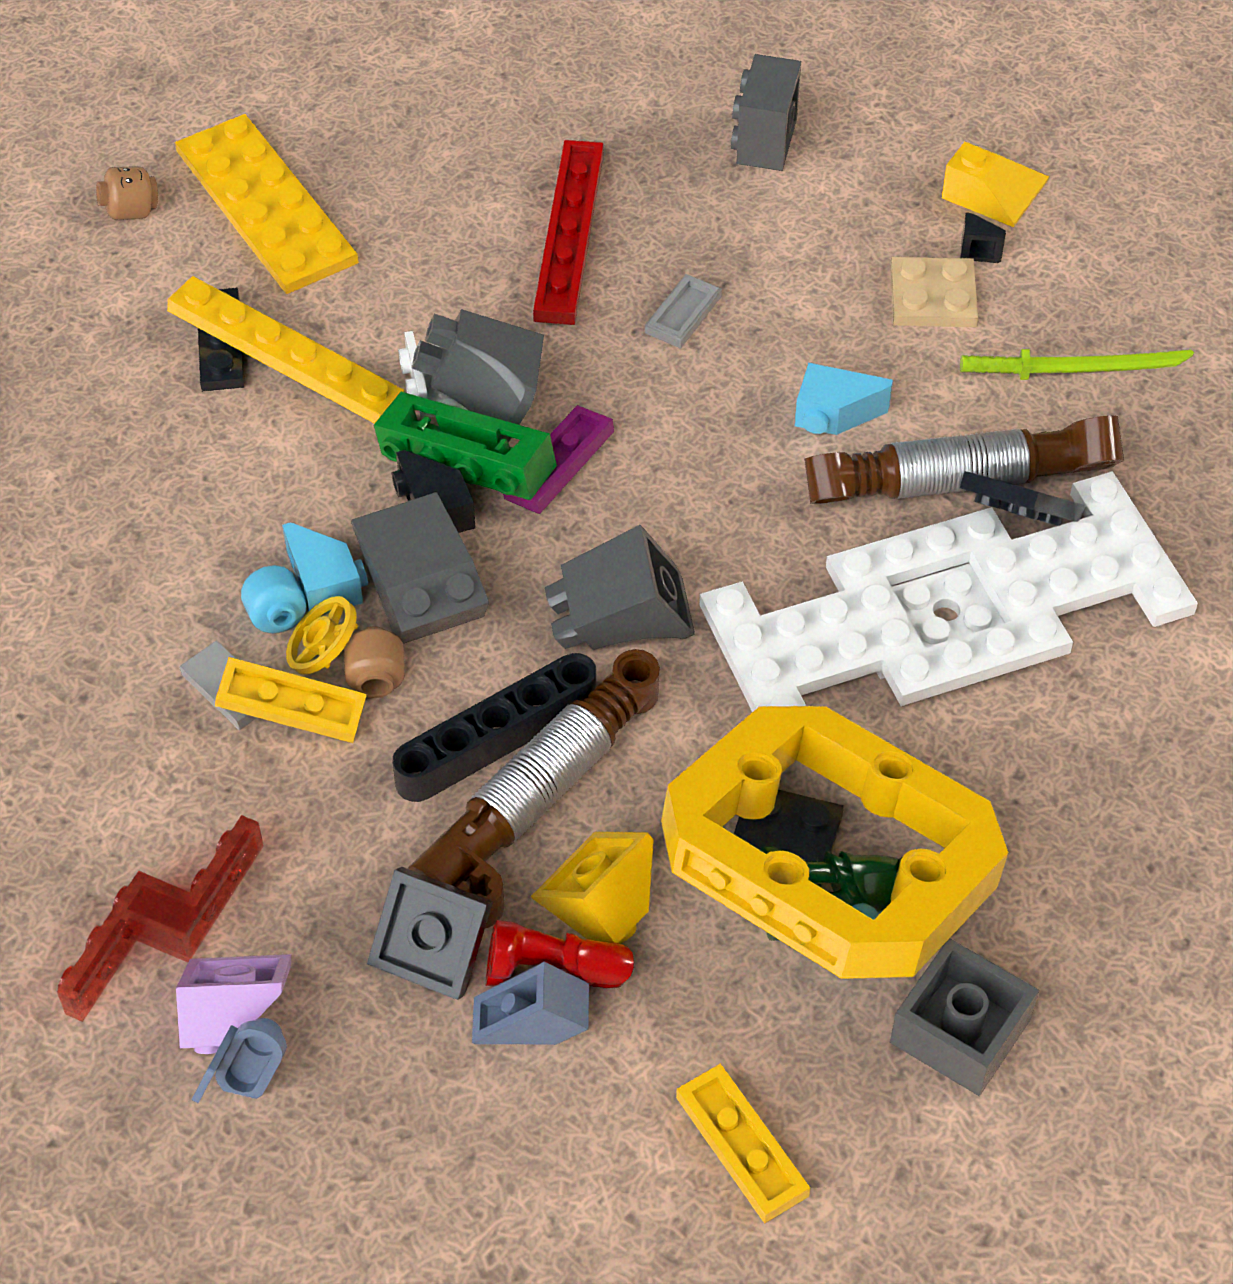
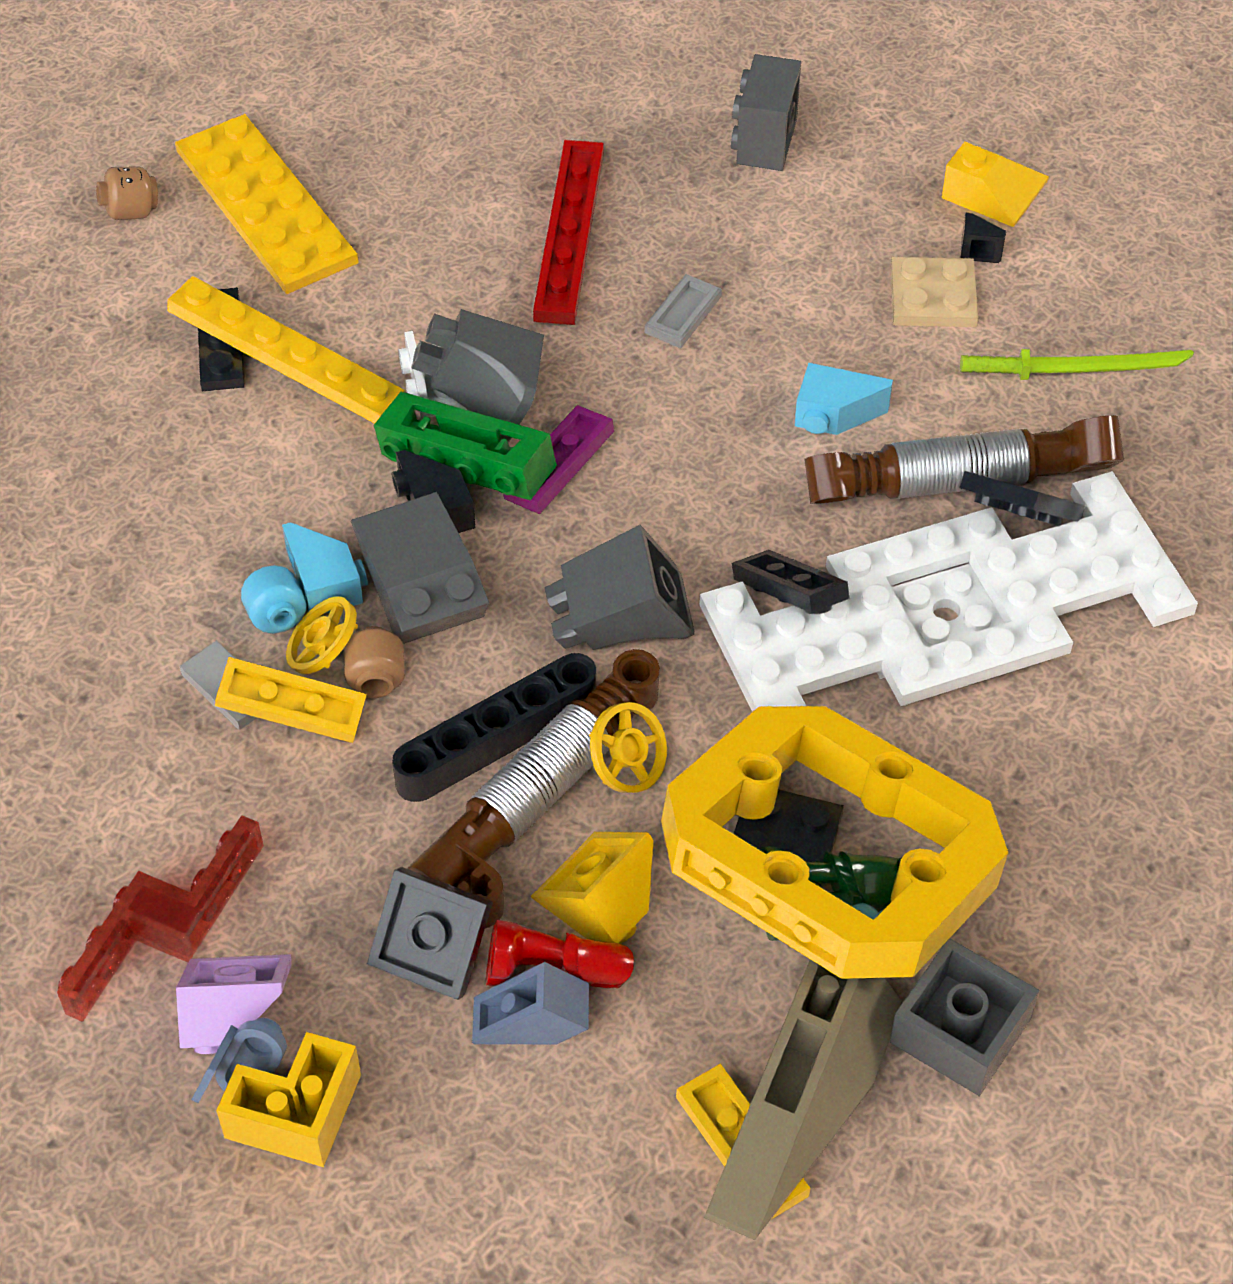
(293, 1113): none -> yellow brick
(628, 747): none -> yellow wheel
(791, 581): none -> black plate
(806, 1093): none -> dark tan wedge

